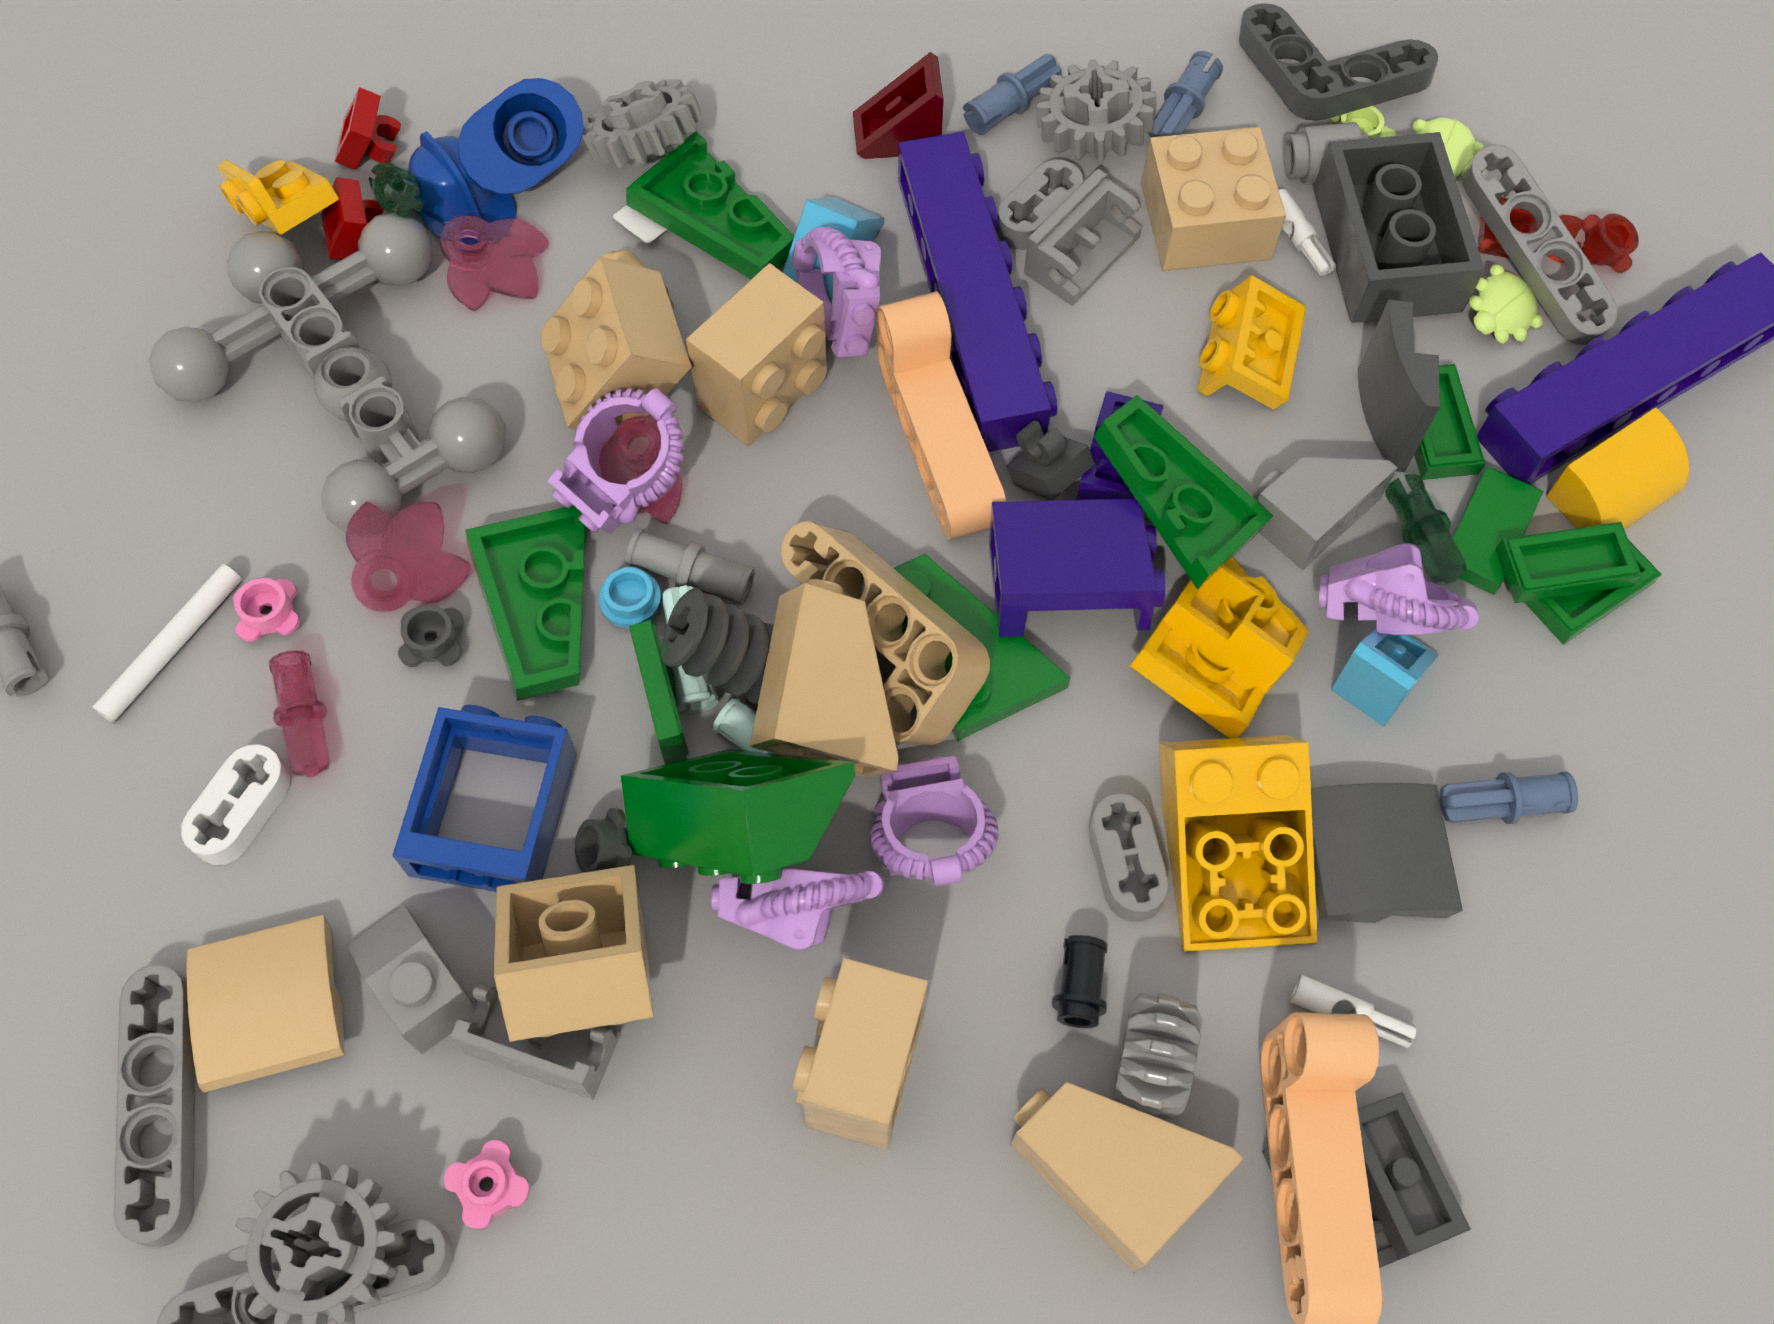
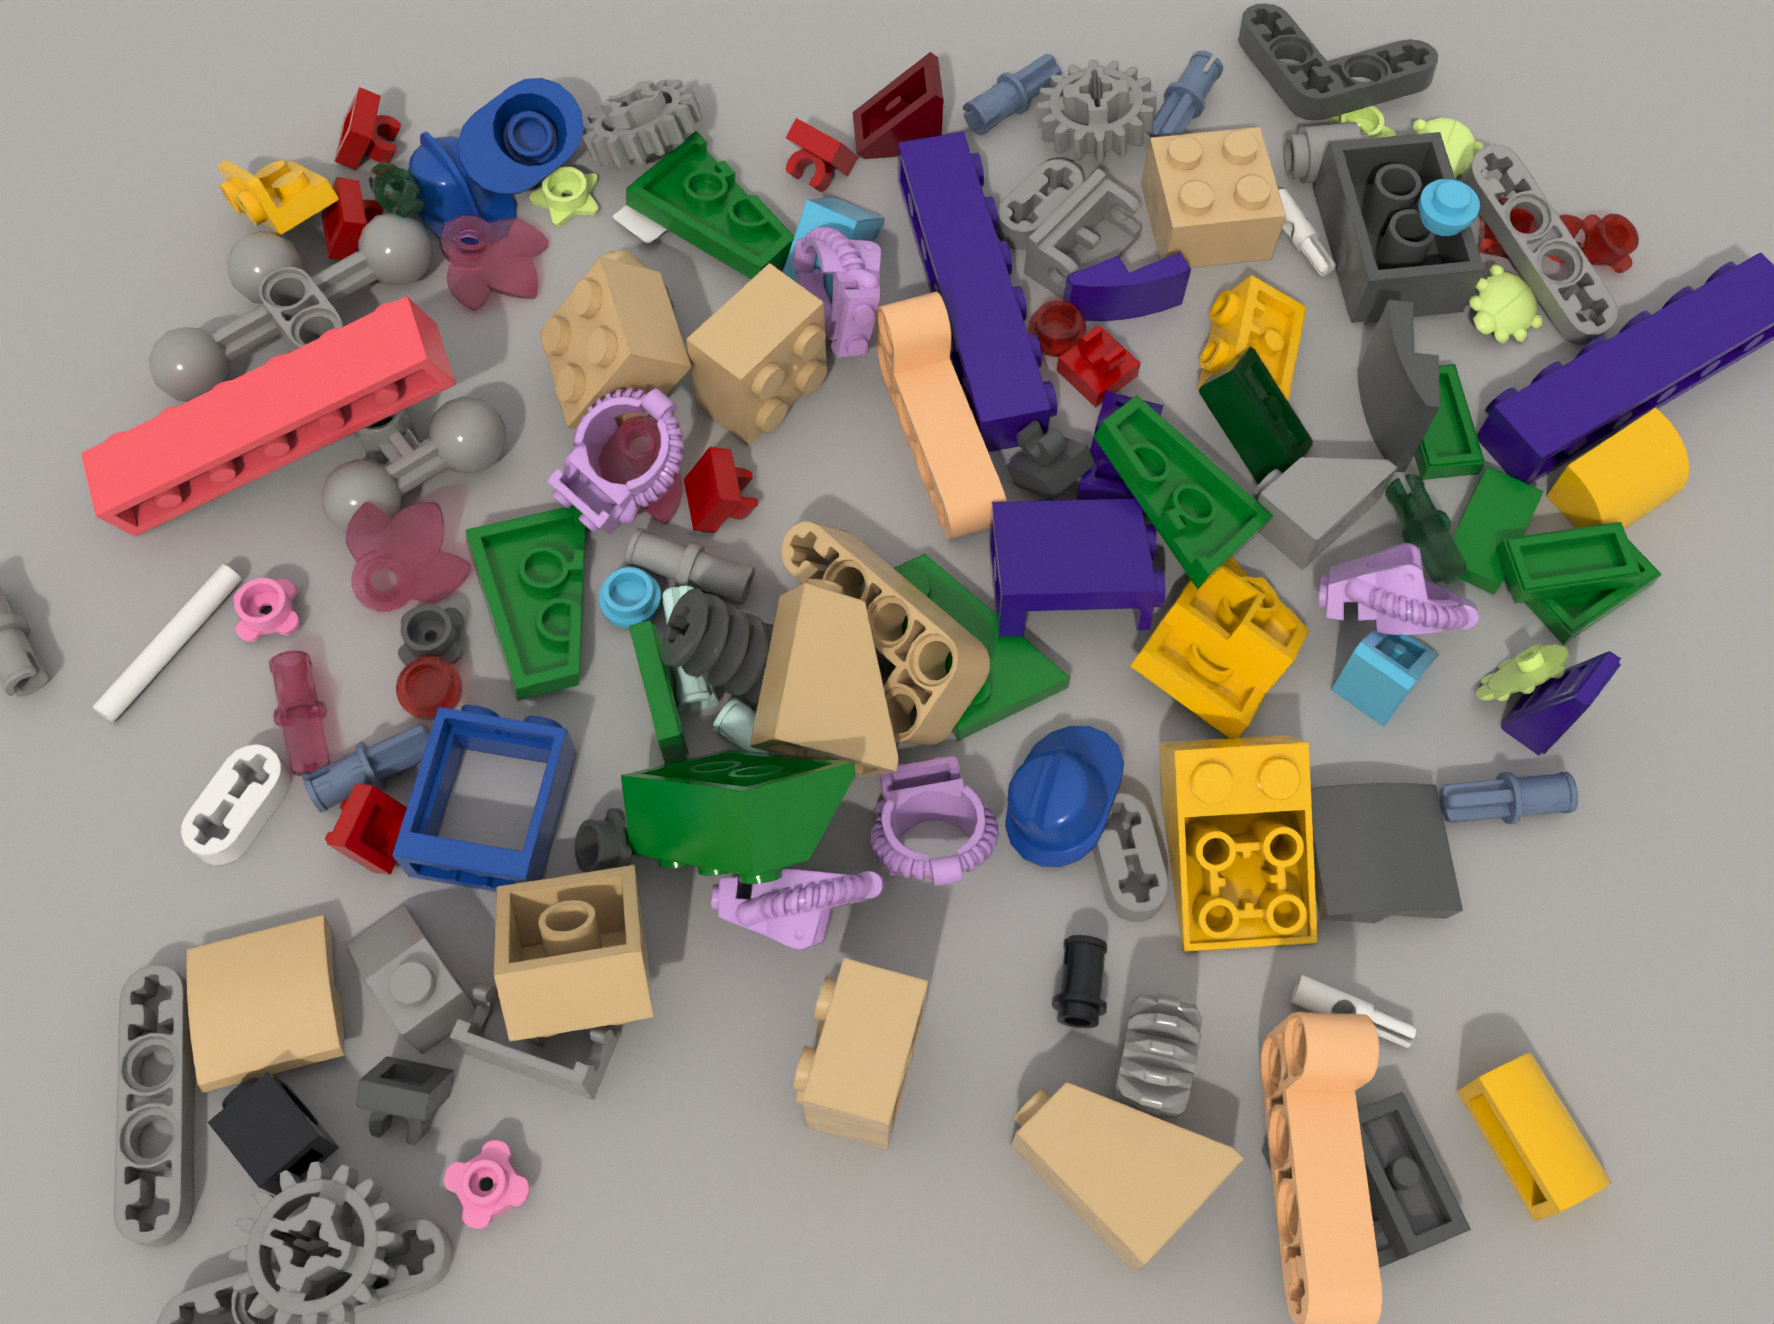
(268, 417): none -> coral brick
(271, 1131): none -> black brick
(366, 766): none -> sand blue axle
(368, 828): none -> red tile
(405, 1091): none -> dark grey tile
(427, 685): none -> clear red plate
(565, 181): none -> yellowish green plate
(715, 490): none -> red tile
(819, 150): none -> red tile
(1057, 327): none -> clear red plate
(1063, 795): none -> blue piece
(1097, 365): none -> red tile
(1114, 293): none -> dark purple slope
(1255, 415): none -> dark green slope
(1448, 206): none -> medium azure plate
(1524, 672): none -> yellowish green piece
(1534, 1137): none -> yellow brick
(1556, 705): none -> dark purple slope

